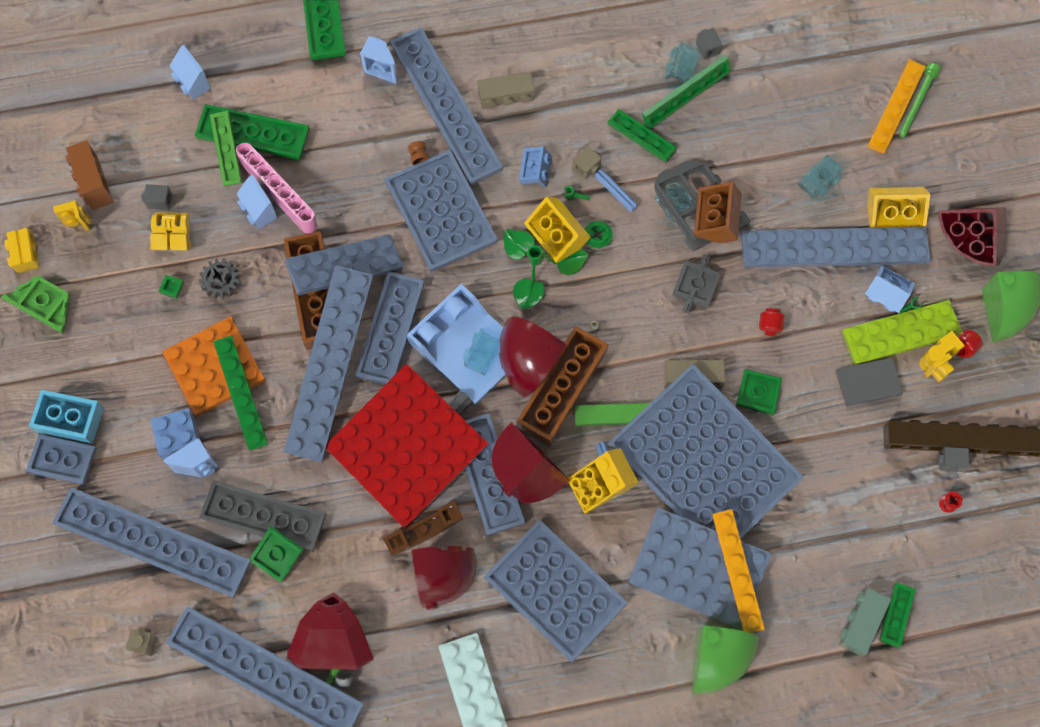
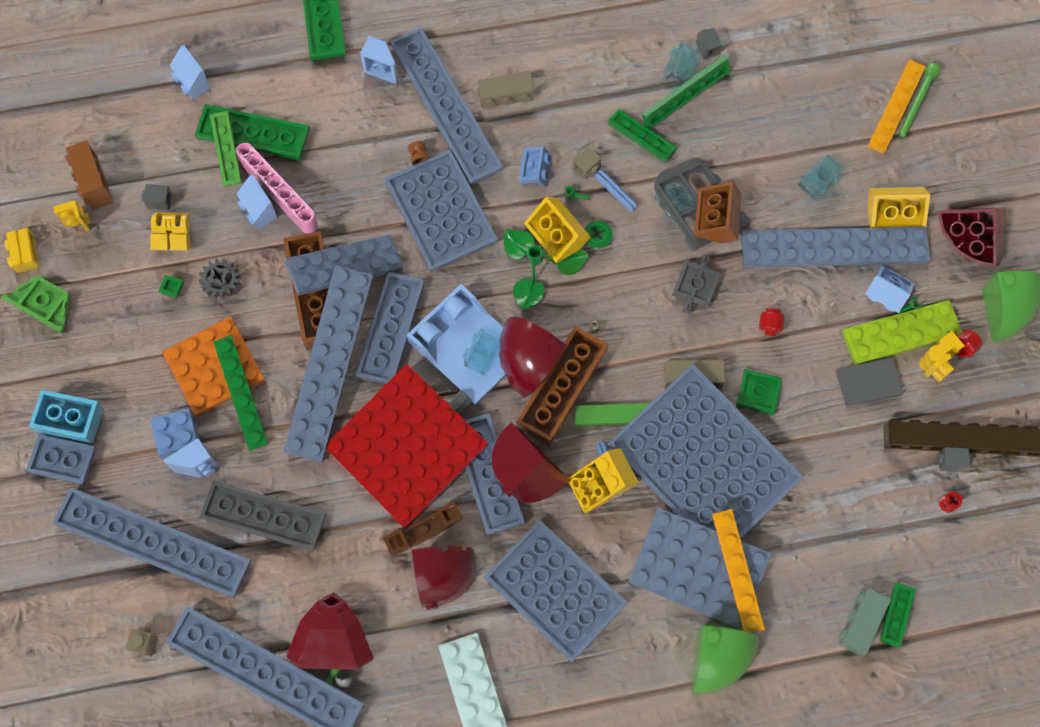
(276, 554): green tile -> none

